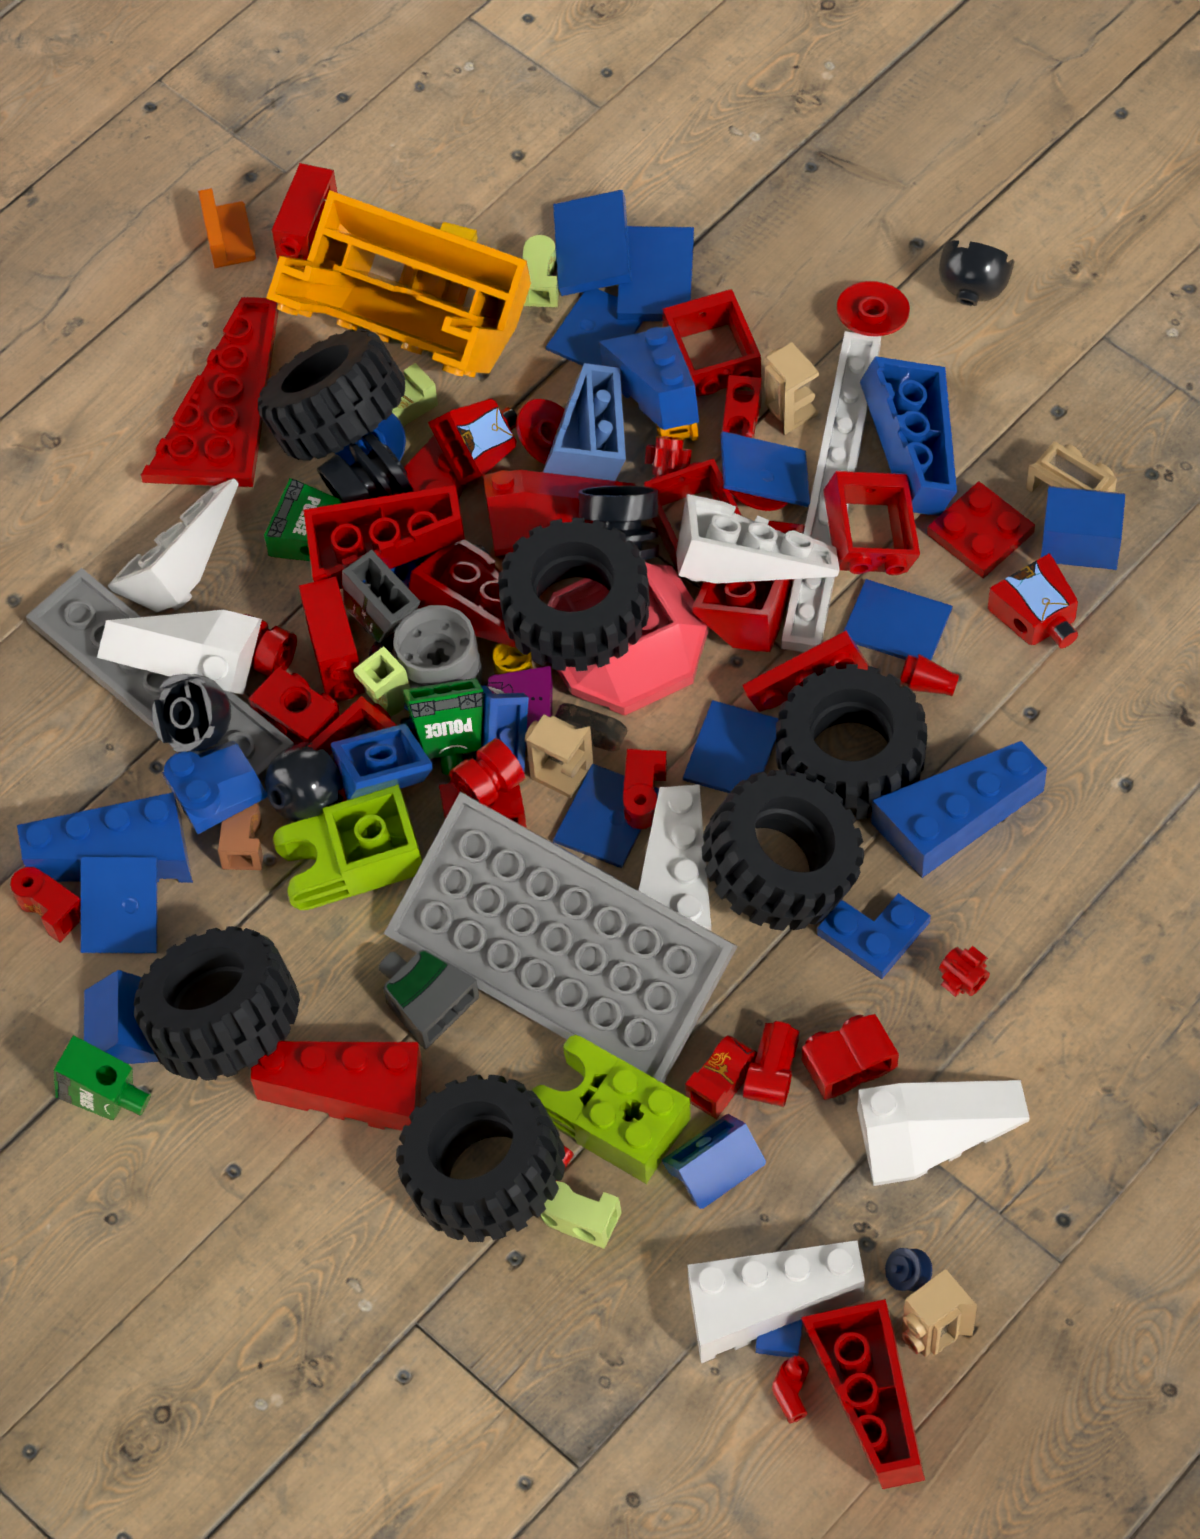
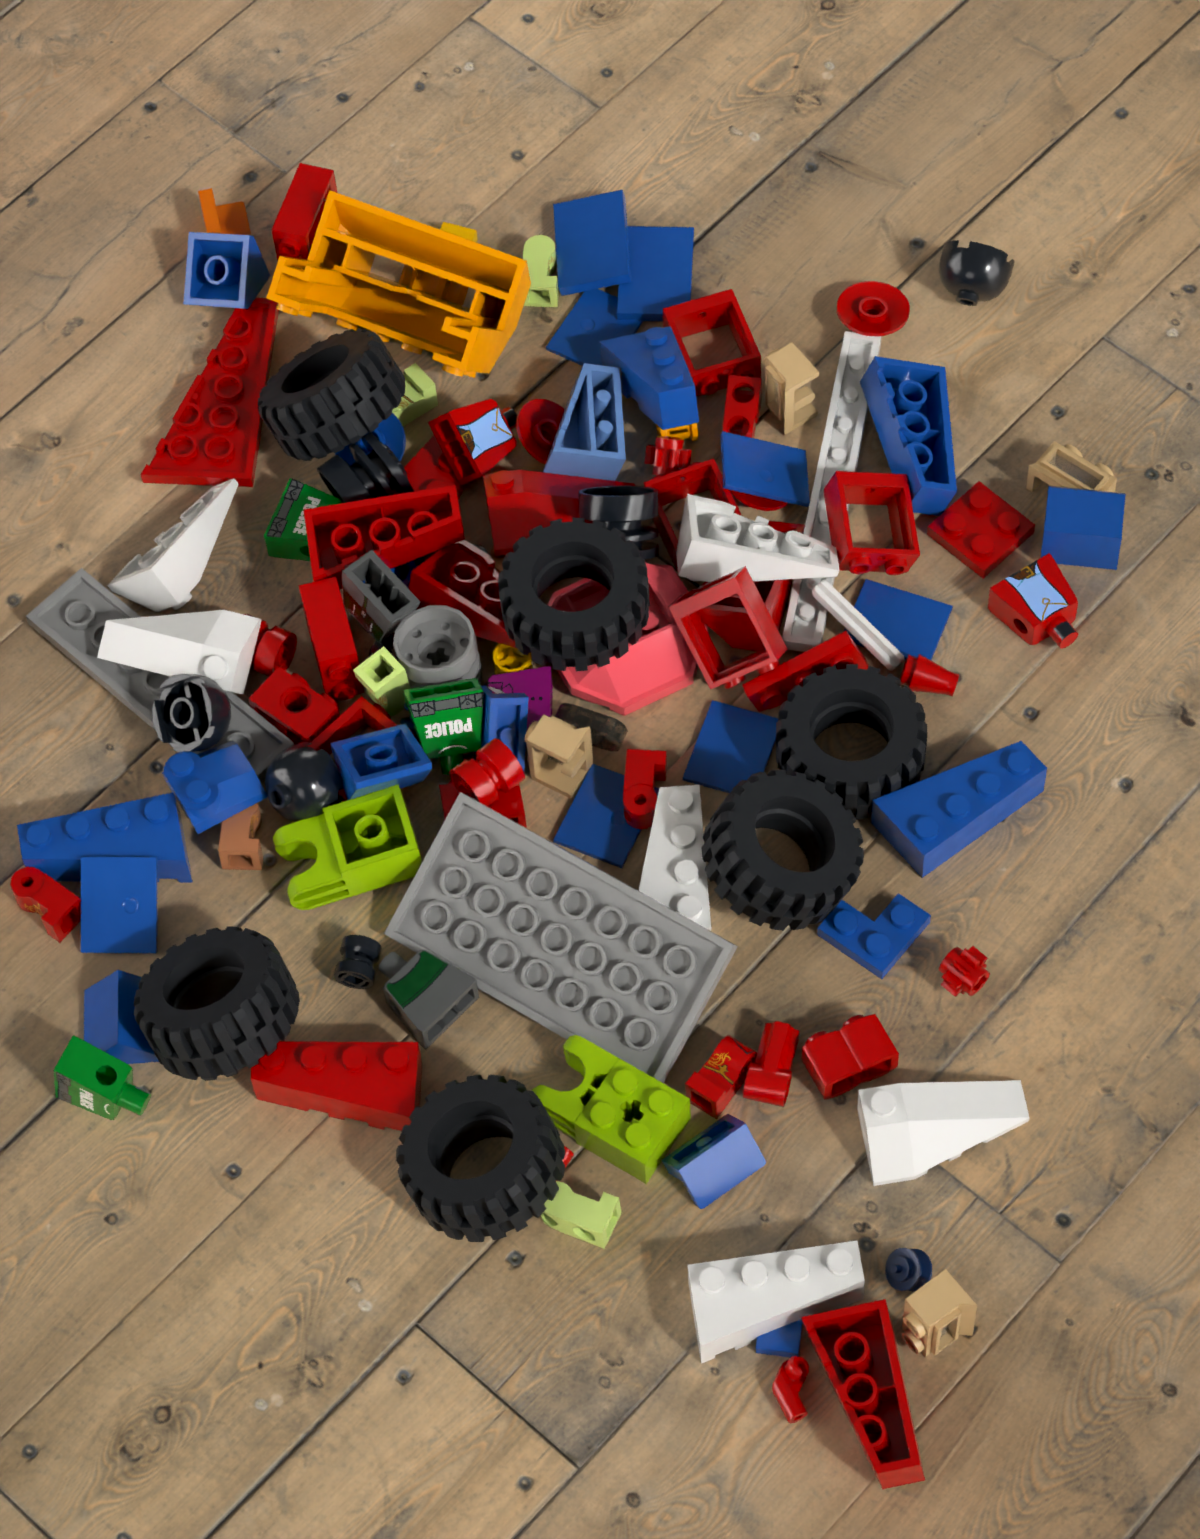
(223, 270): none -> blue slope
(357, 962): none -> black wheel
(685, 613): none -> red window
(858, 625): none -> white axle

